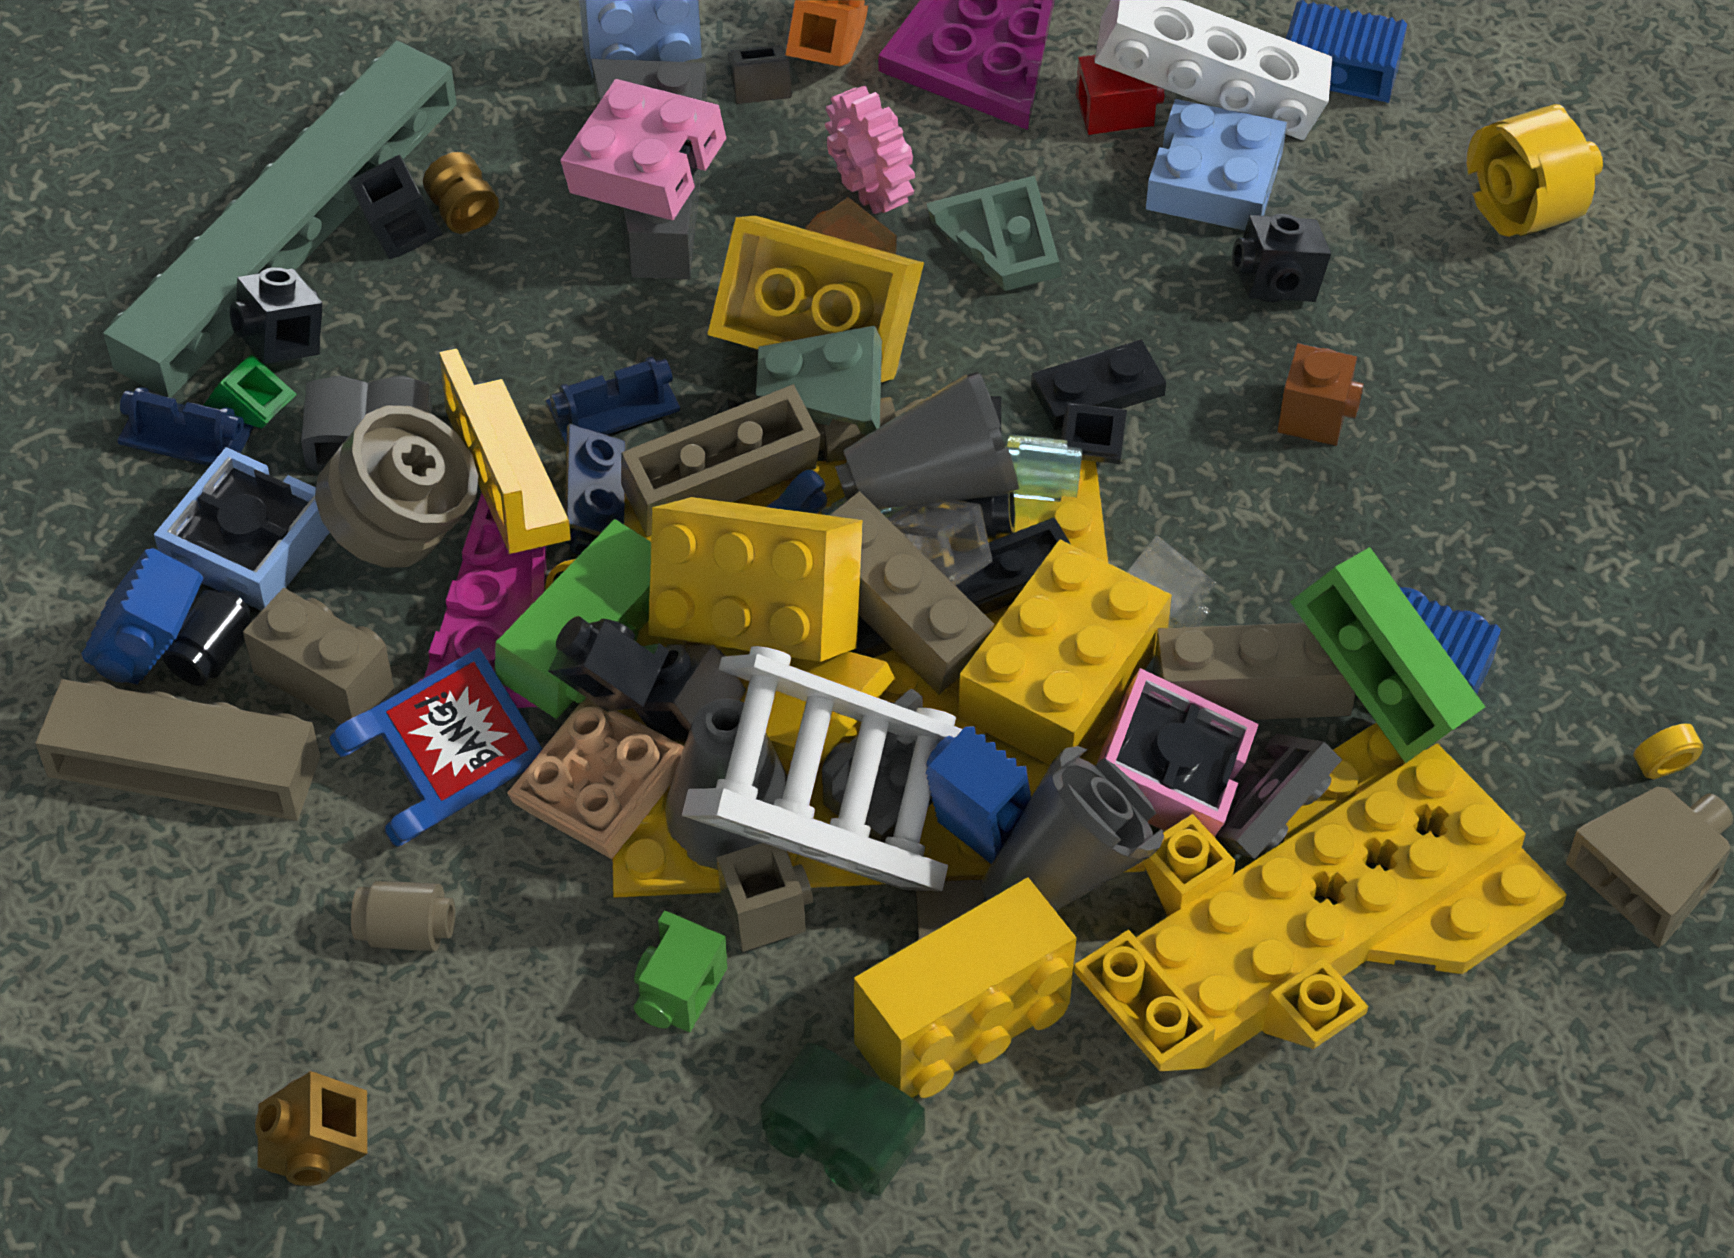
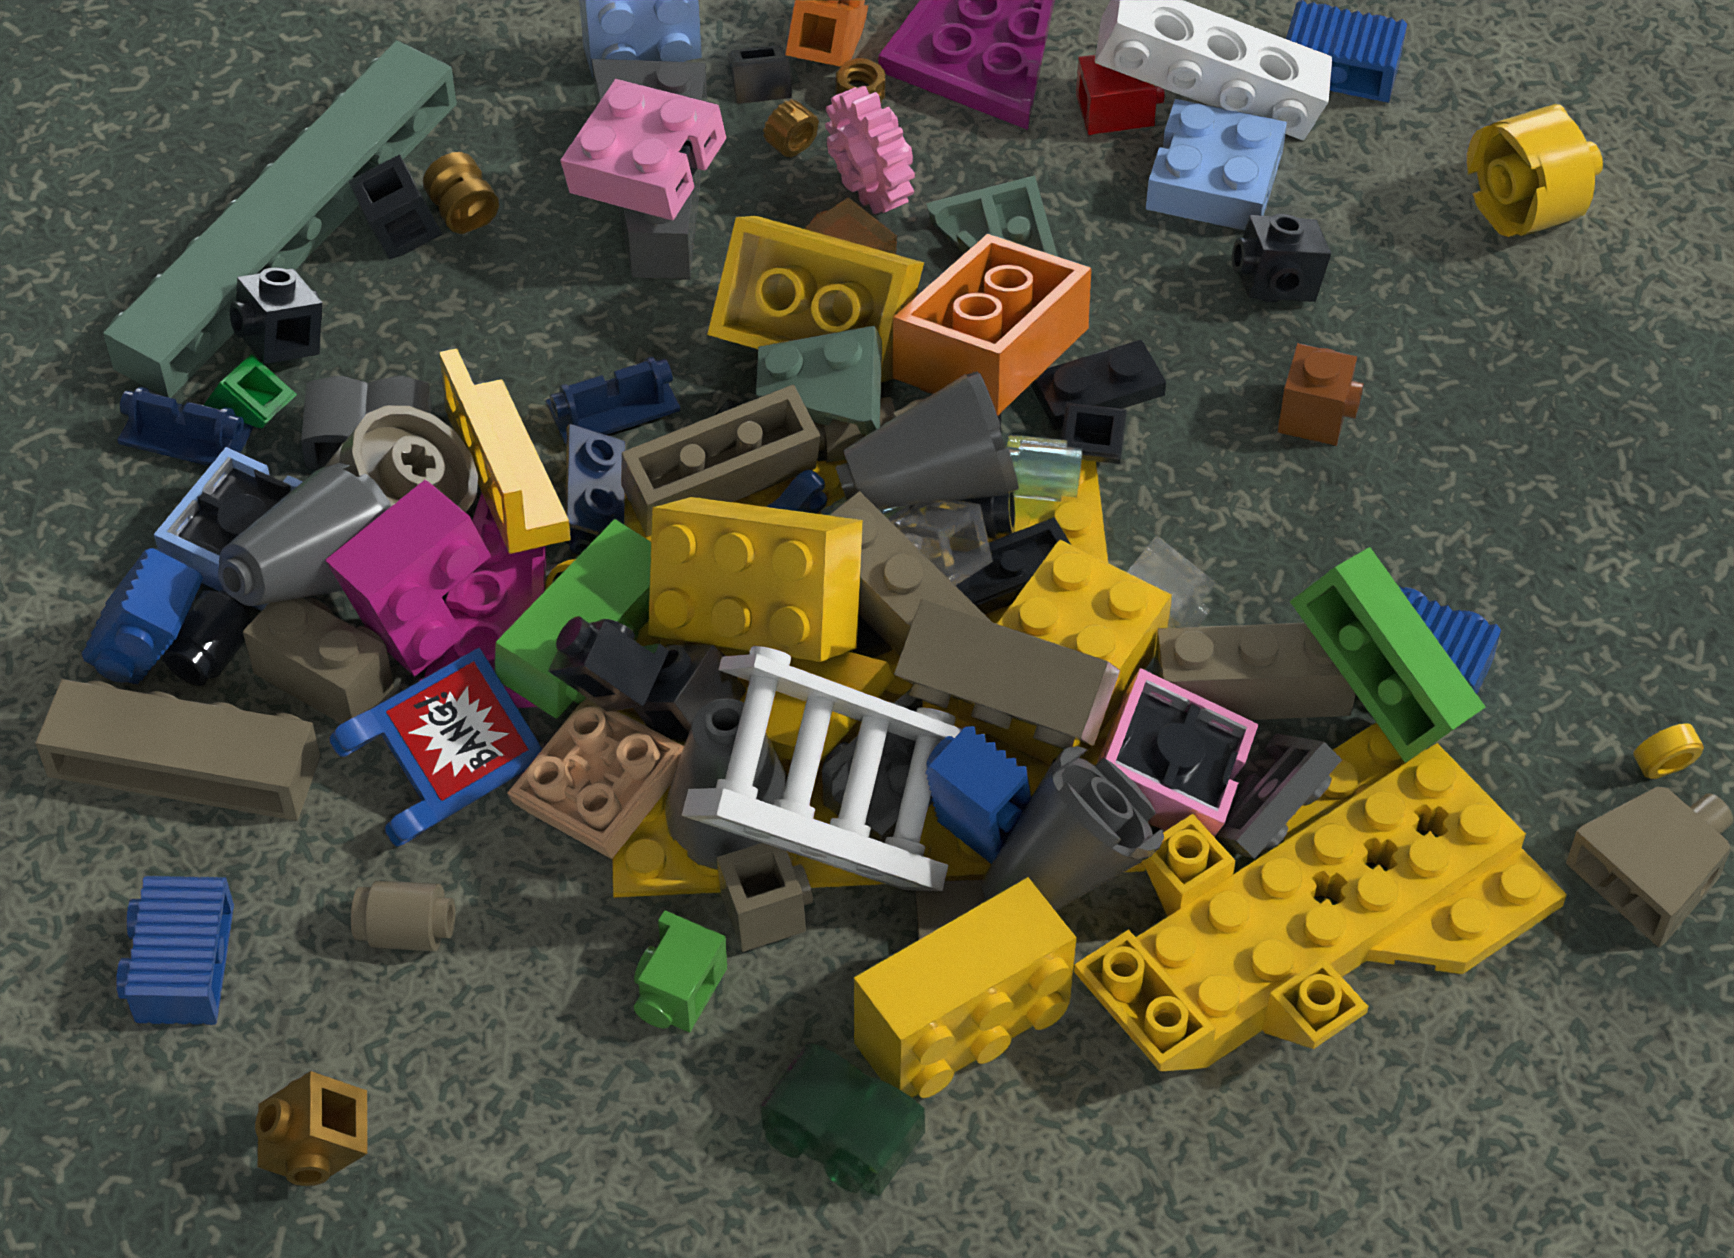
(177, 950): none -> blue brick
(288, 545): none -> dark grey cone
(403, 569): none -> dark pink brick
(791, 128): none -> pearl gold axle
(861, 70): none -> pearl gold axle
(993, 314): none -> orange brick
(1006, 675): none -> dark tan brick

